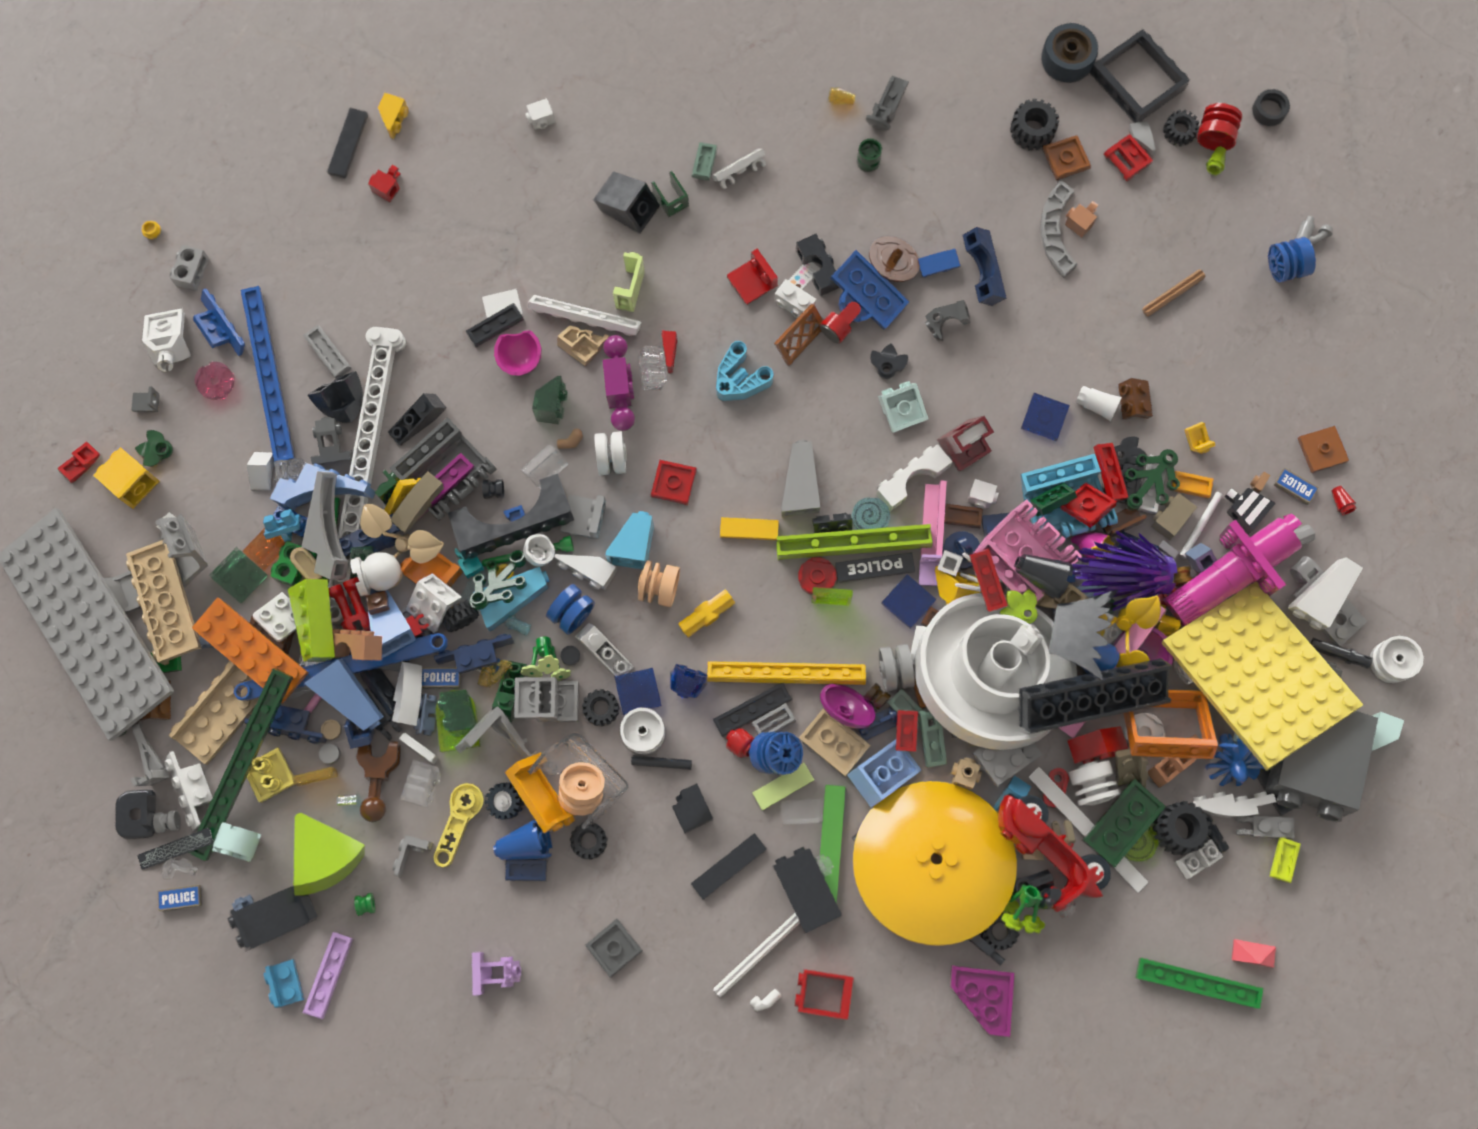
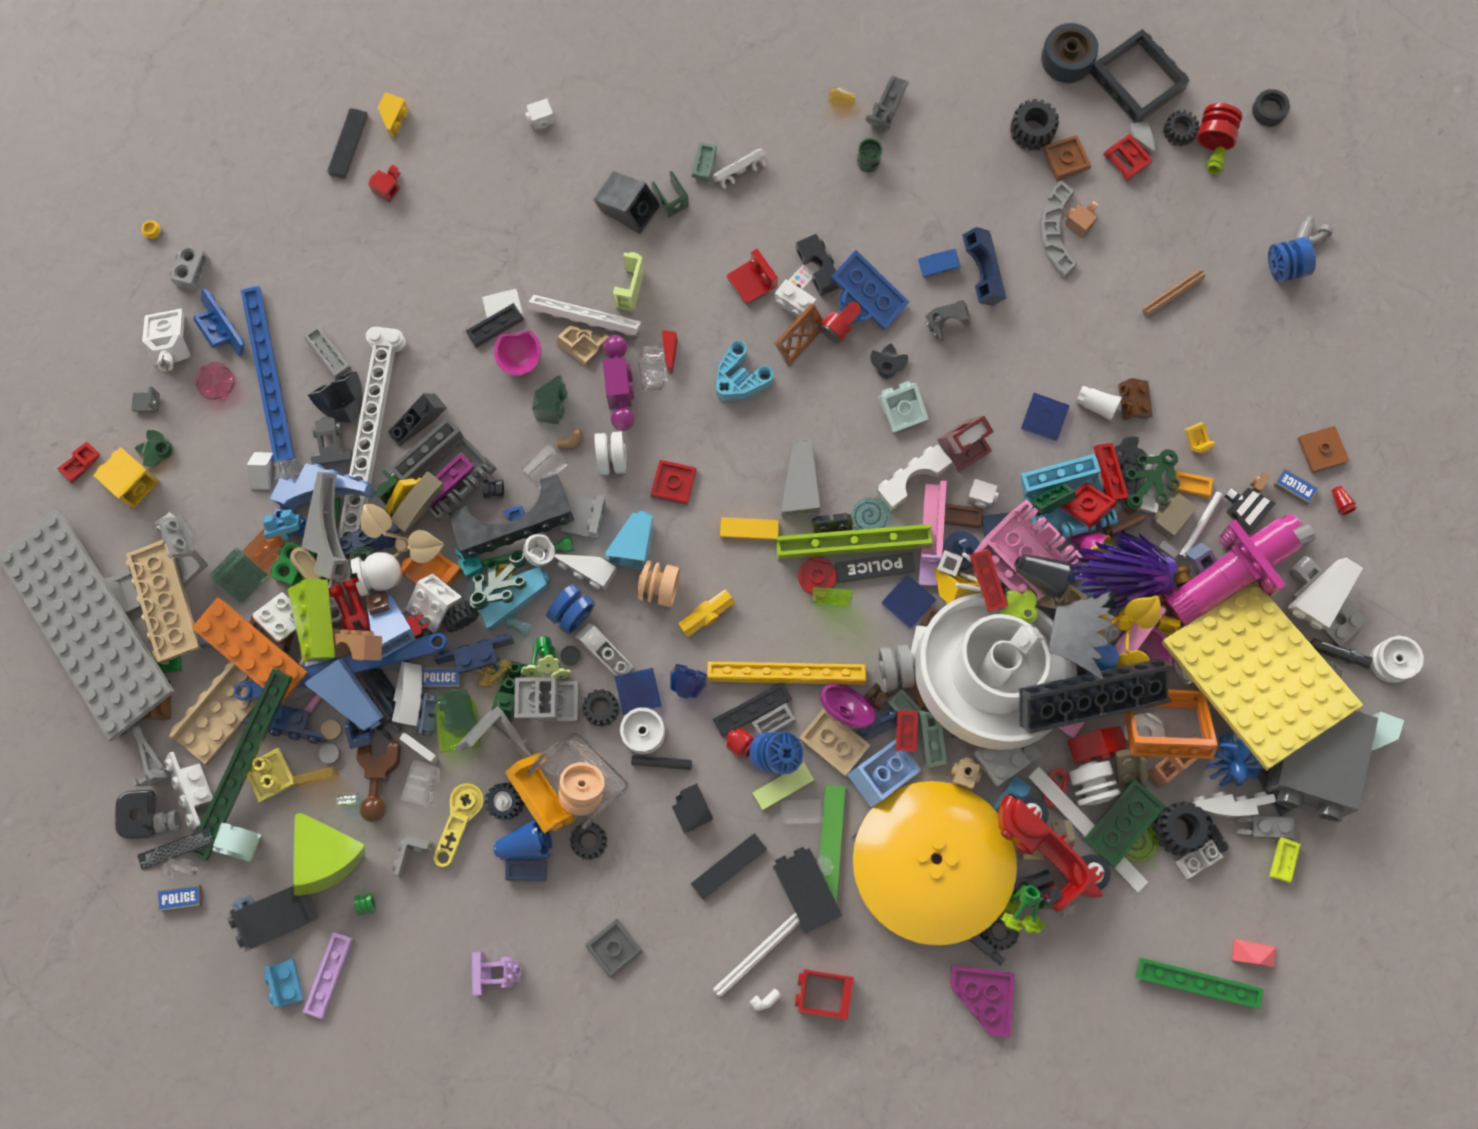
(894, 259): piece -> none

